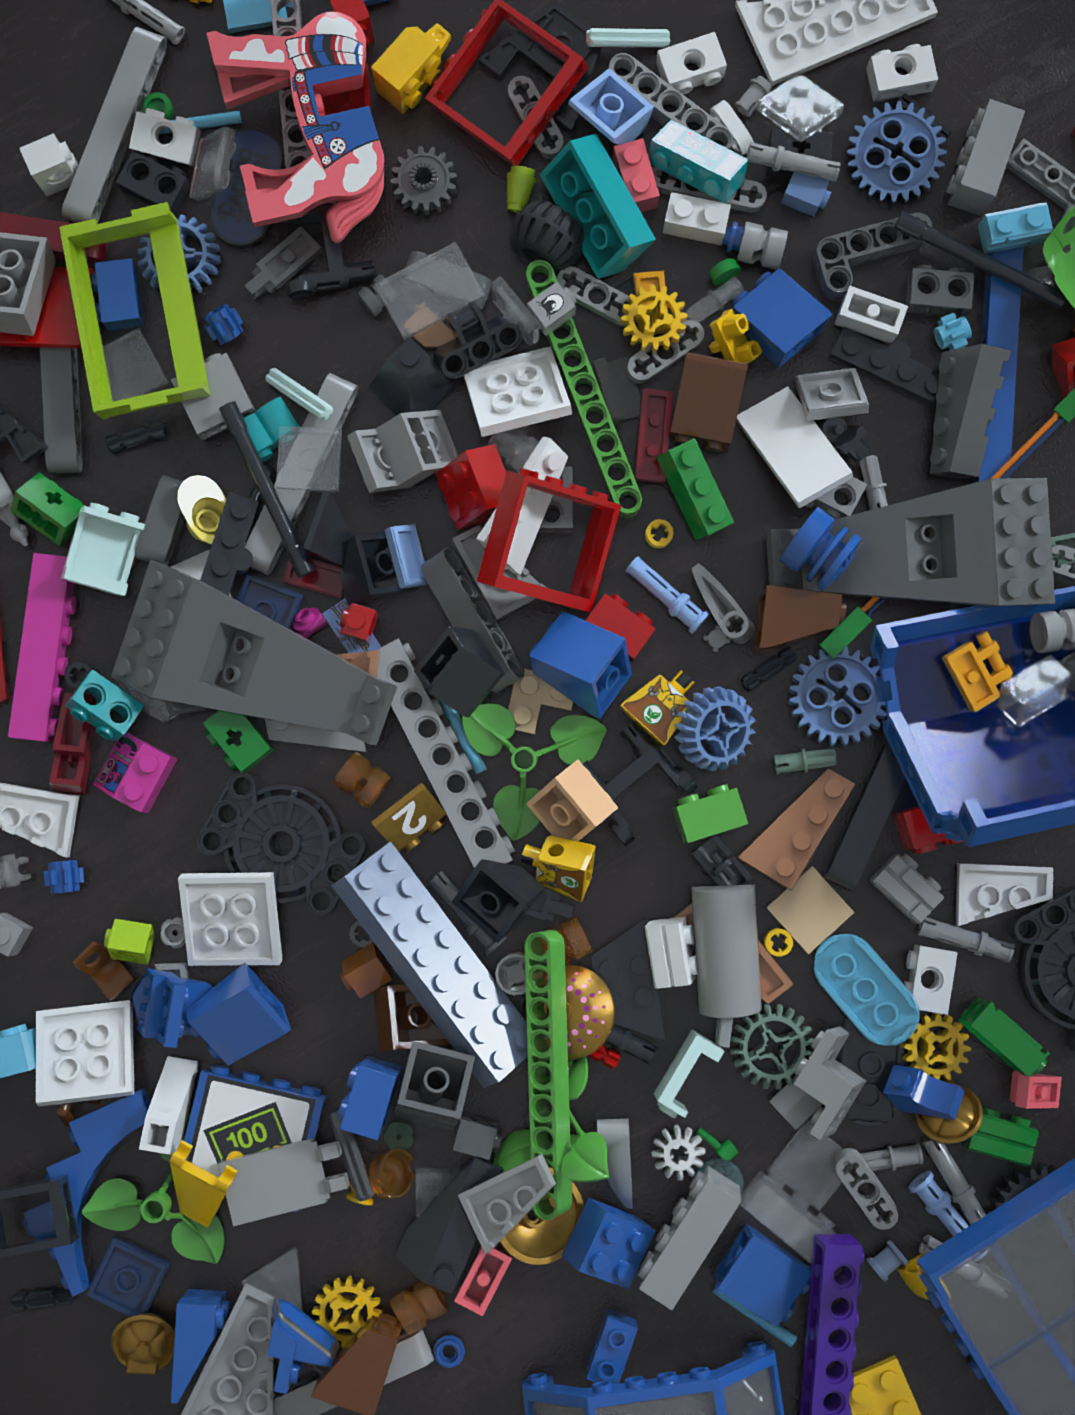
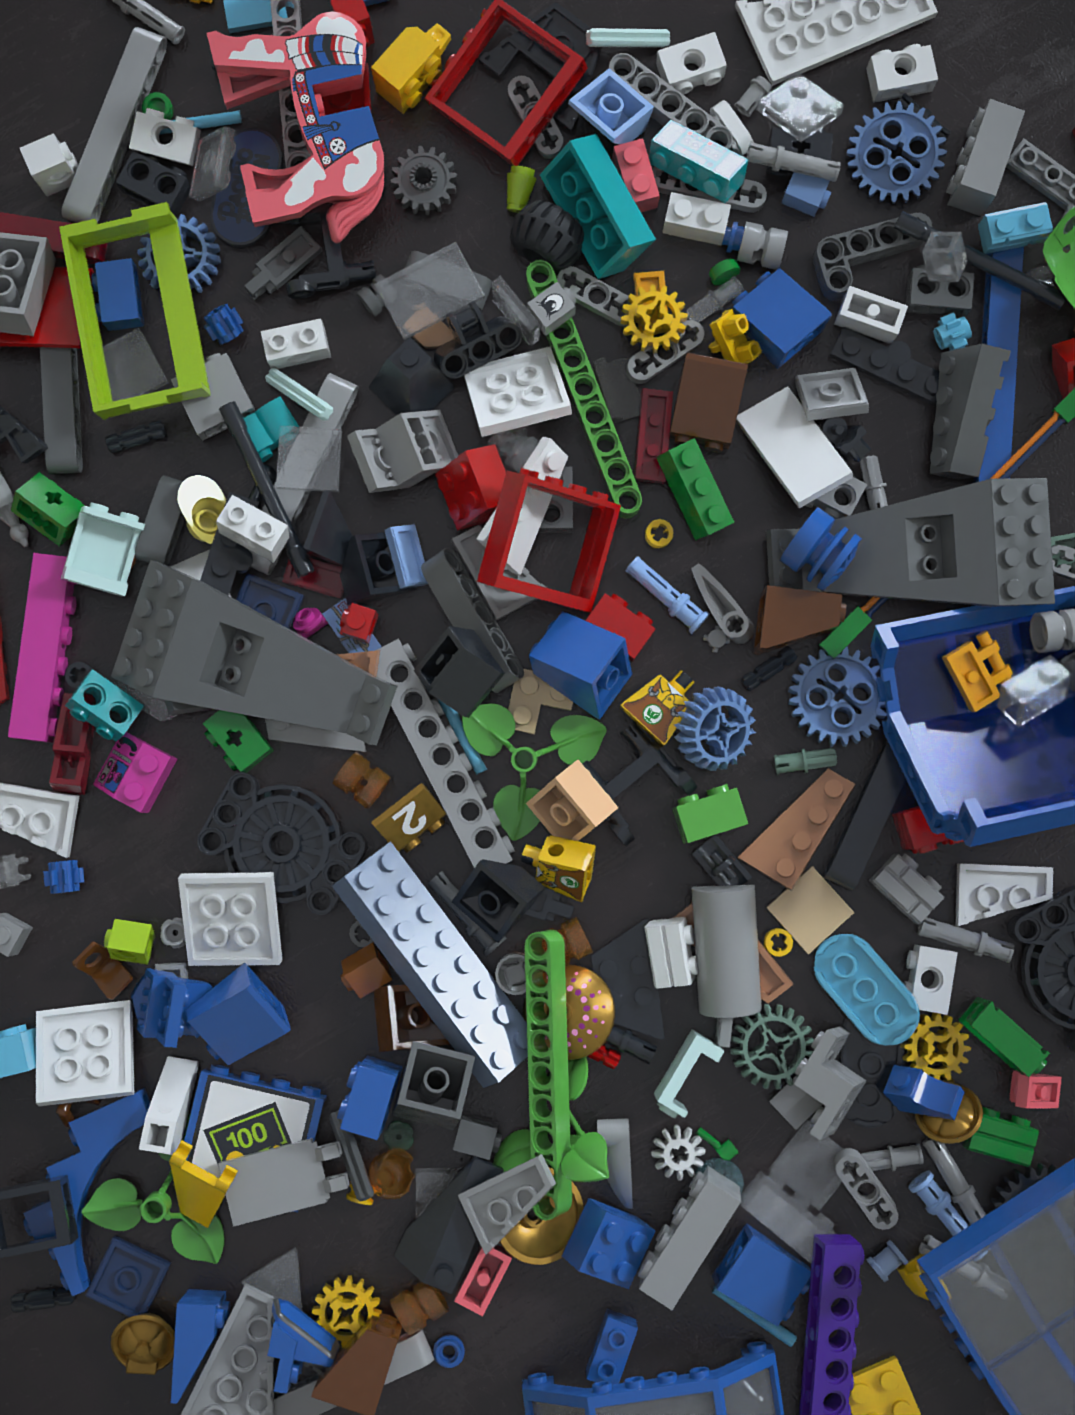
(252, 528): none -> white brick
(295, 344): none -> white brick
(944, 256): none -> clear brick

